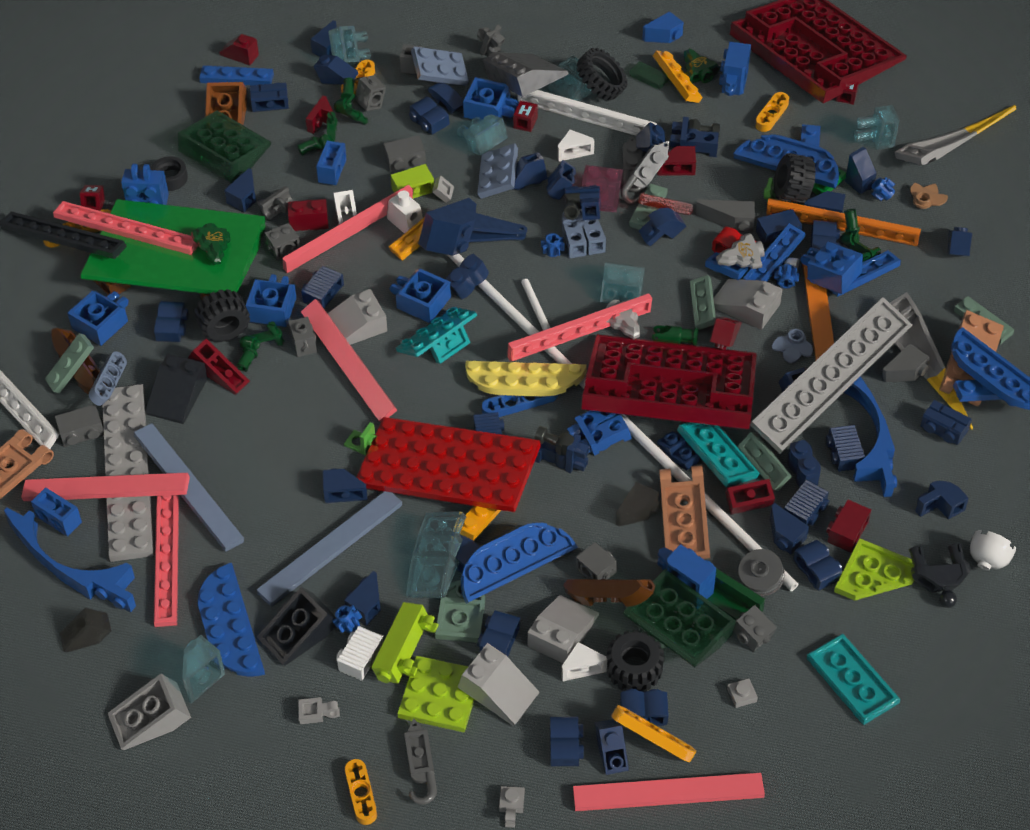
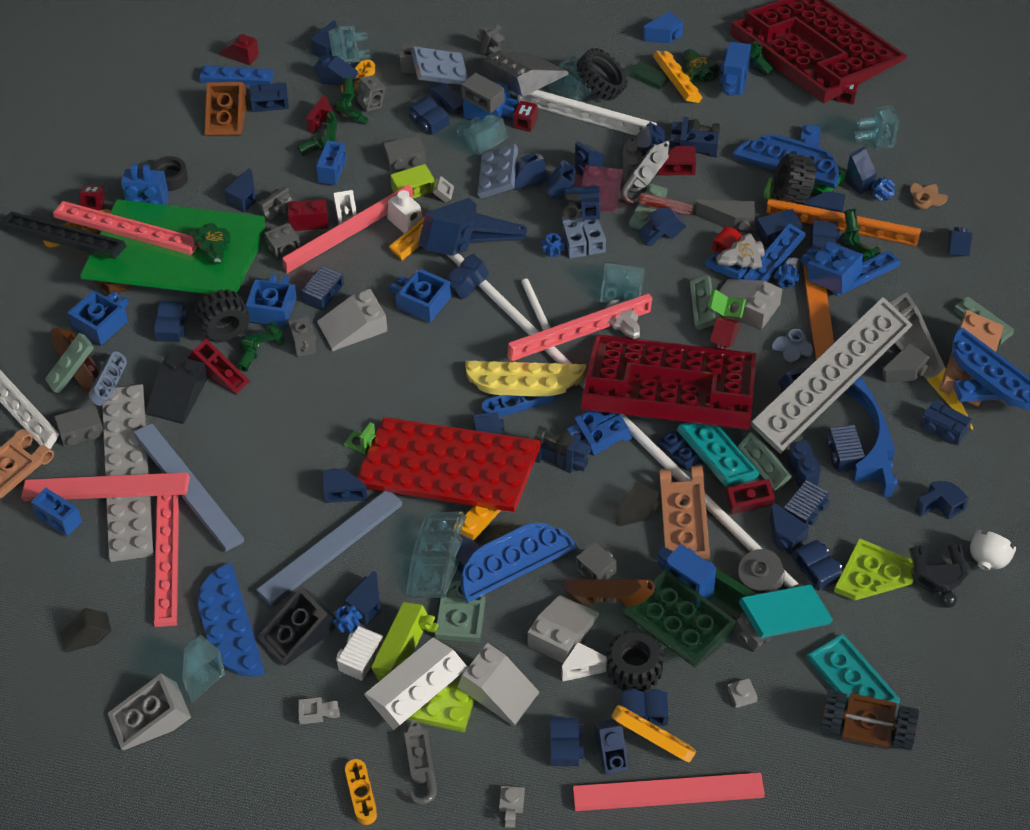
(105, 583): blue slope -> none
(222, 145): clear green slope -> none
(349, 361): coral tile -> none
(415, 682): none -> white slope
(442, 336): teal bracket -> none
(482, 92): none -> dark grey brick
(500, 632): dark blue brick -> none
(575, 146): white slope -> none
(585, 156): none -> dark blue slope
(675, 334): dark green piece -> none
(722, 304): none -> bright green bracket
(758, 60): none -> dark green pin
(783, 100): light orange beam -> none
(785, 611): none -> teal tile
(848, 526): dark red brick -> none
(869, 721): none -> plate
(932, 149): light grey plate -> none

